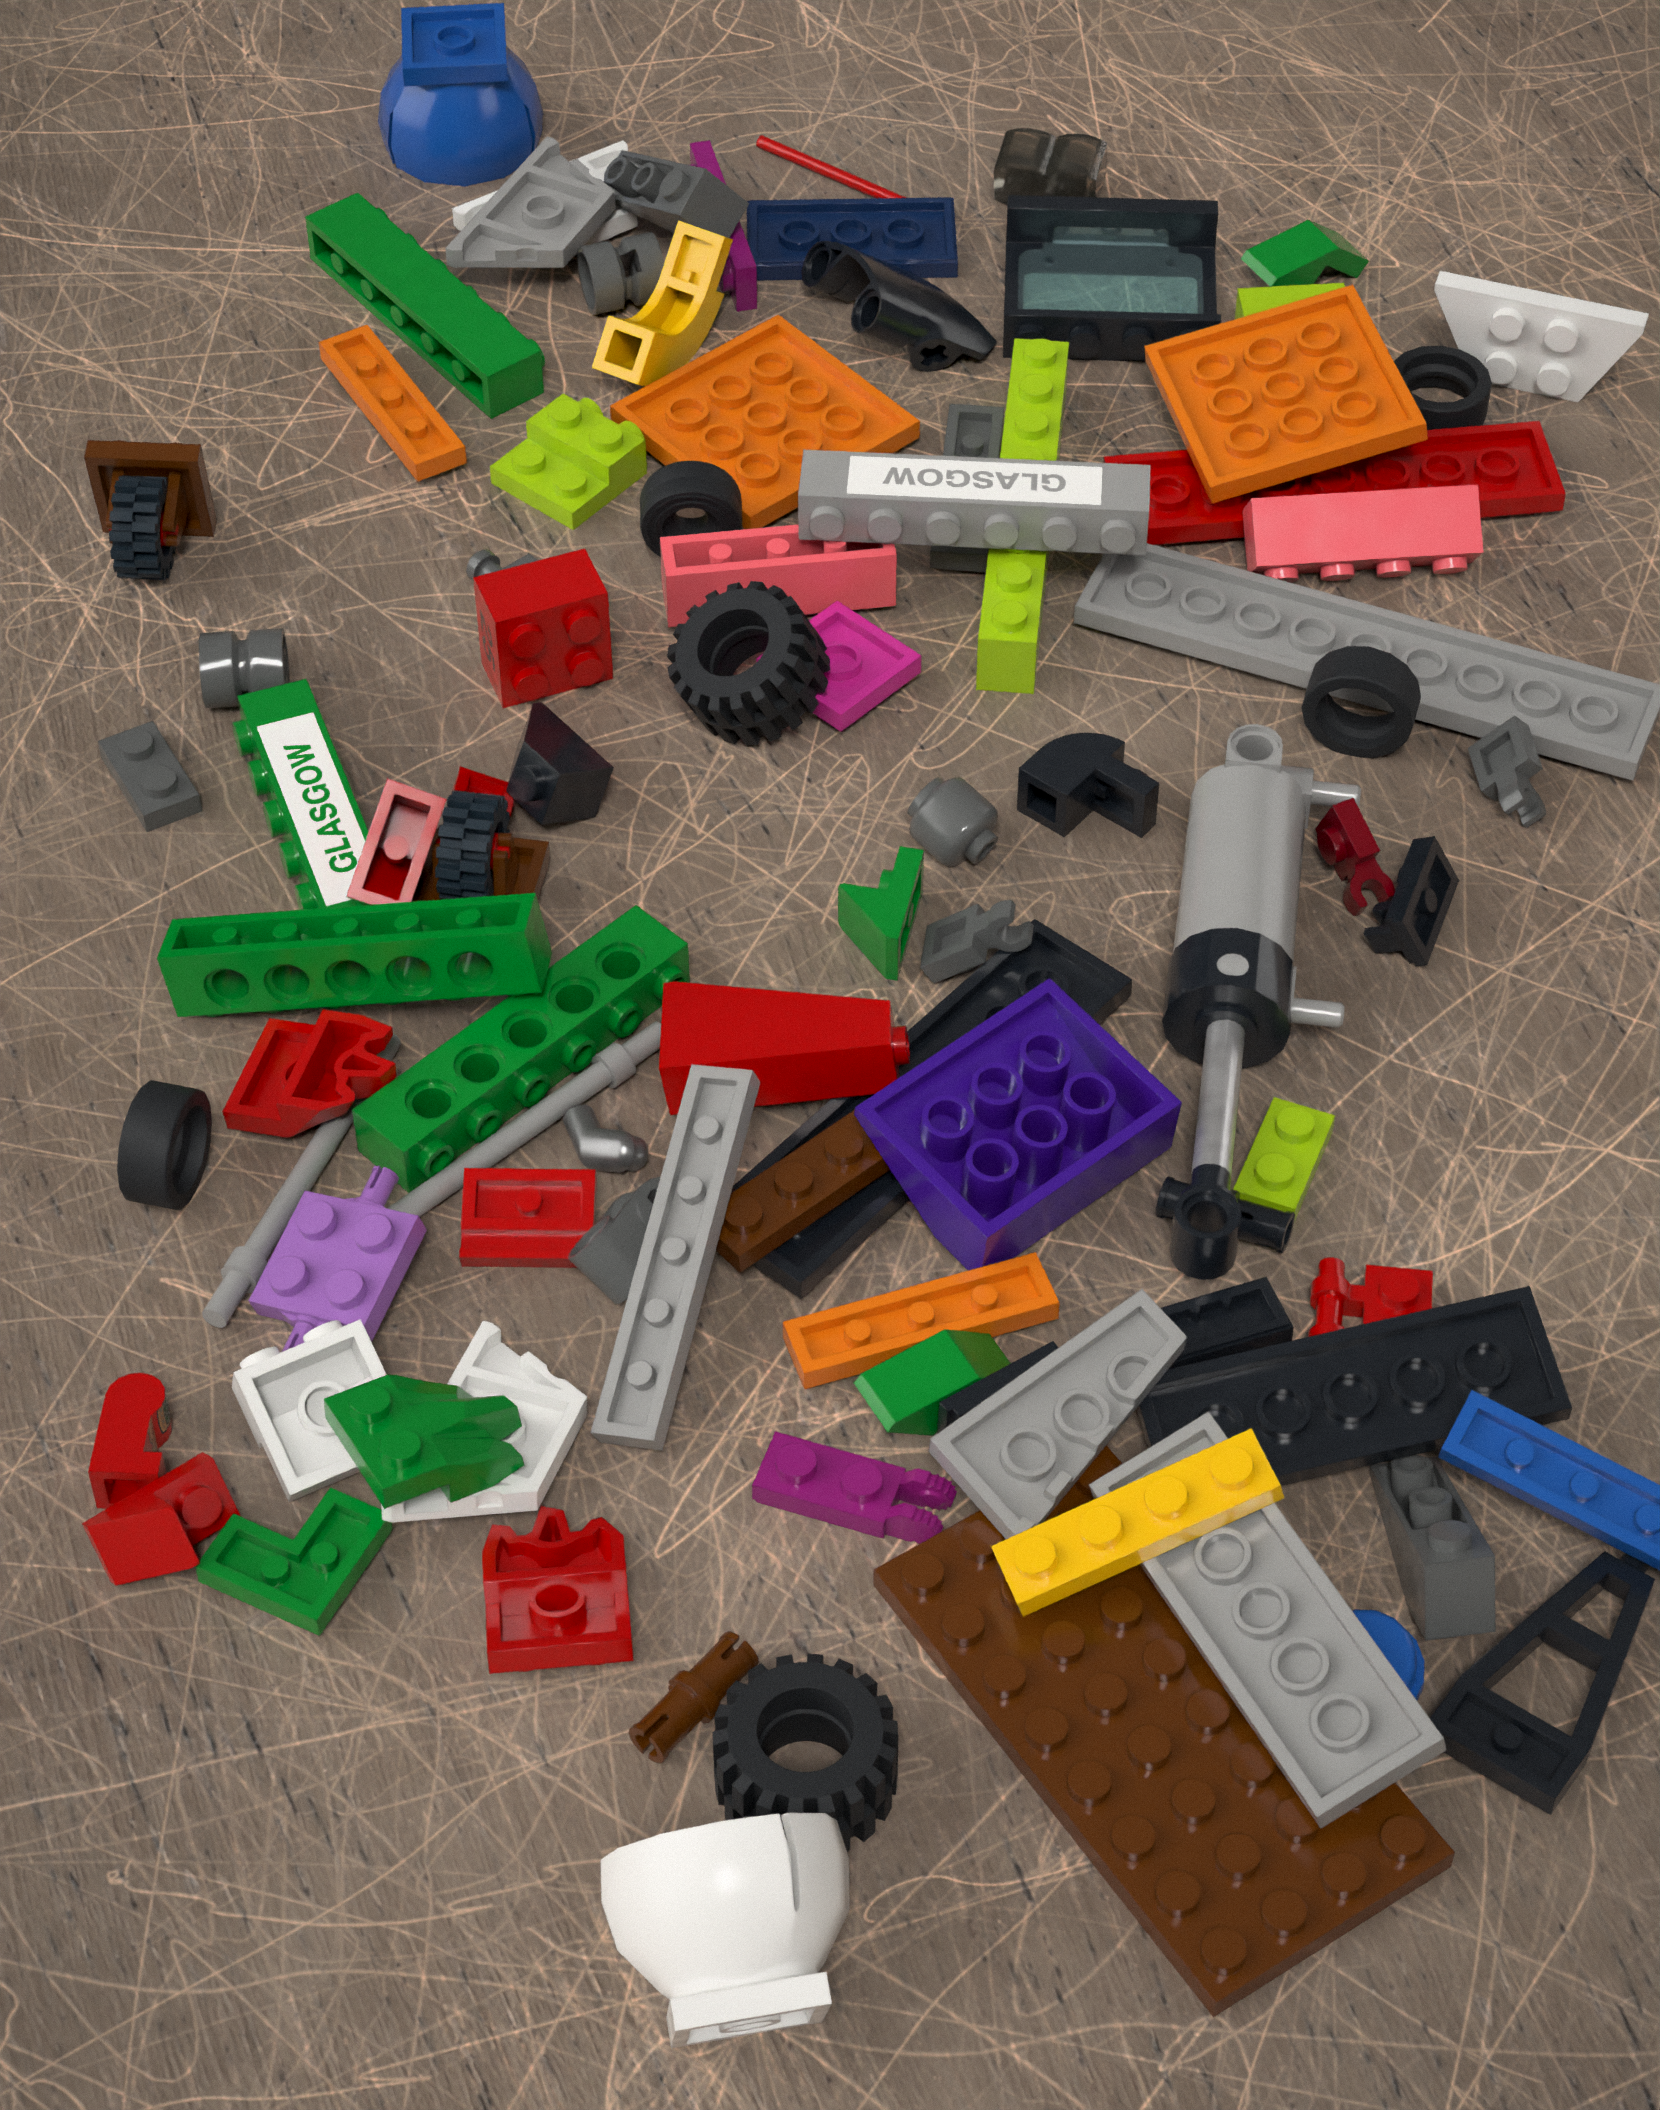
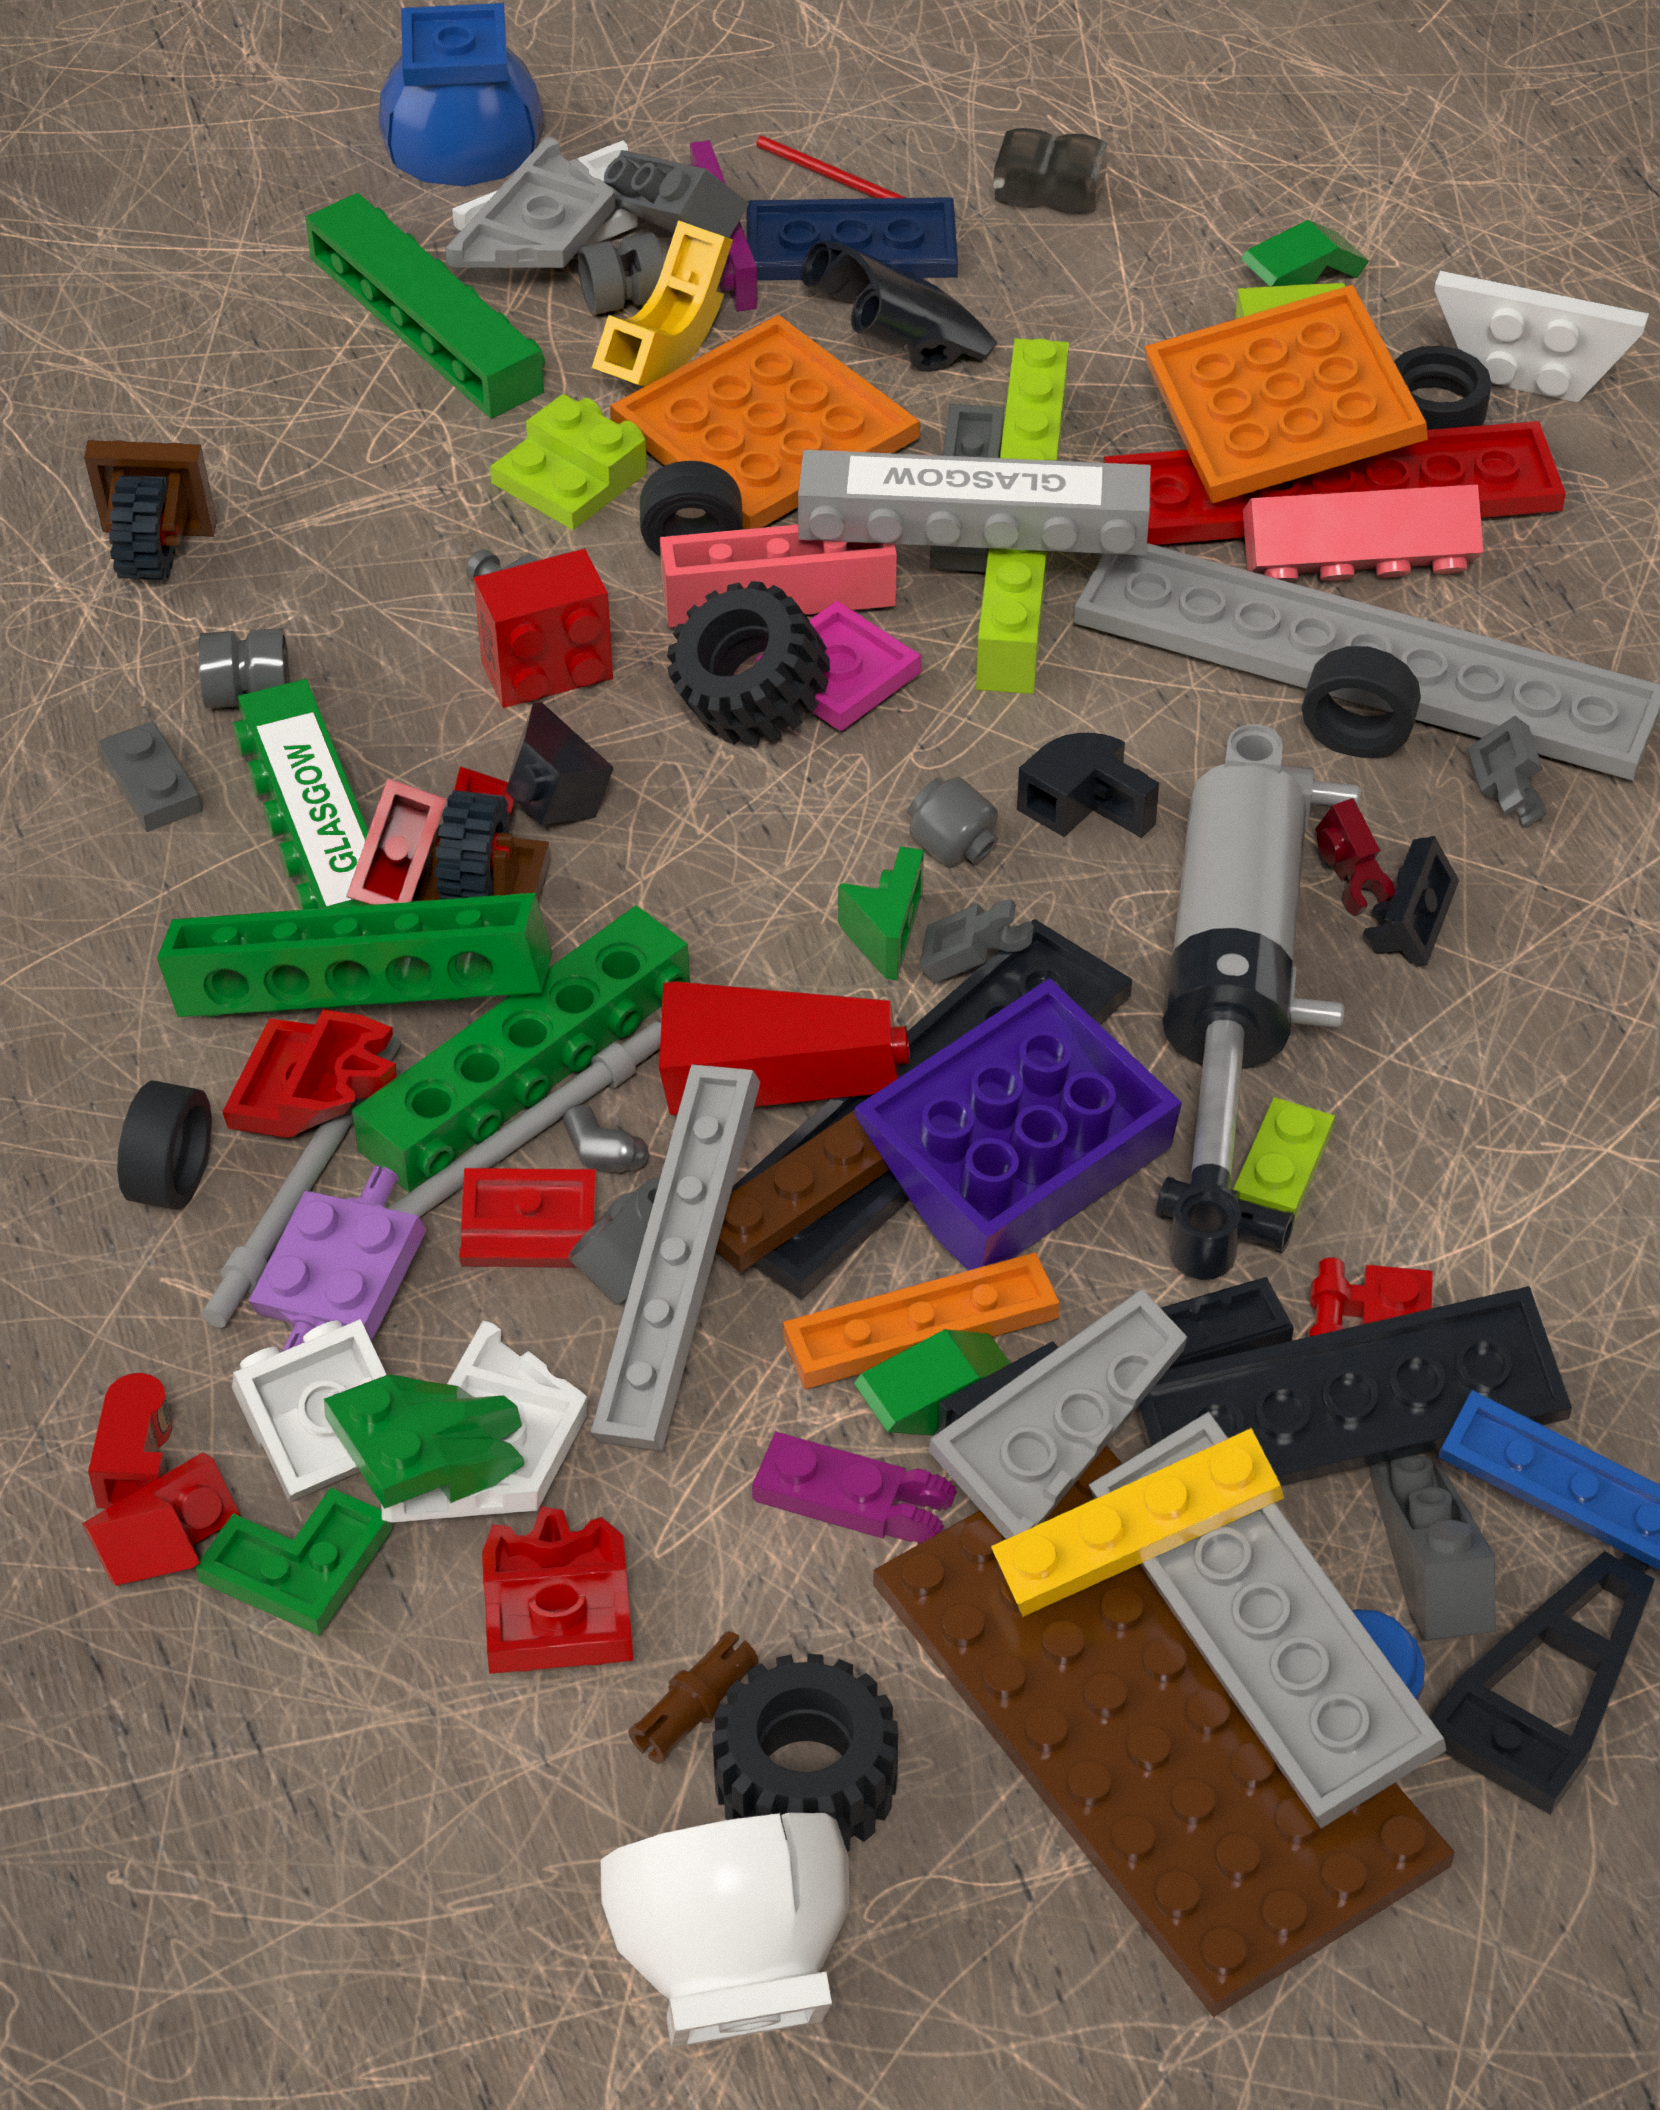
(392, 403): orange plate -> none
(1108, 272): panel -> none

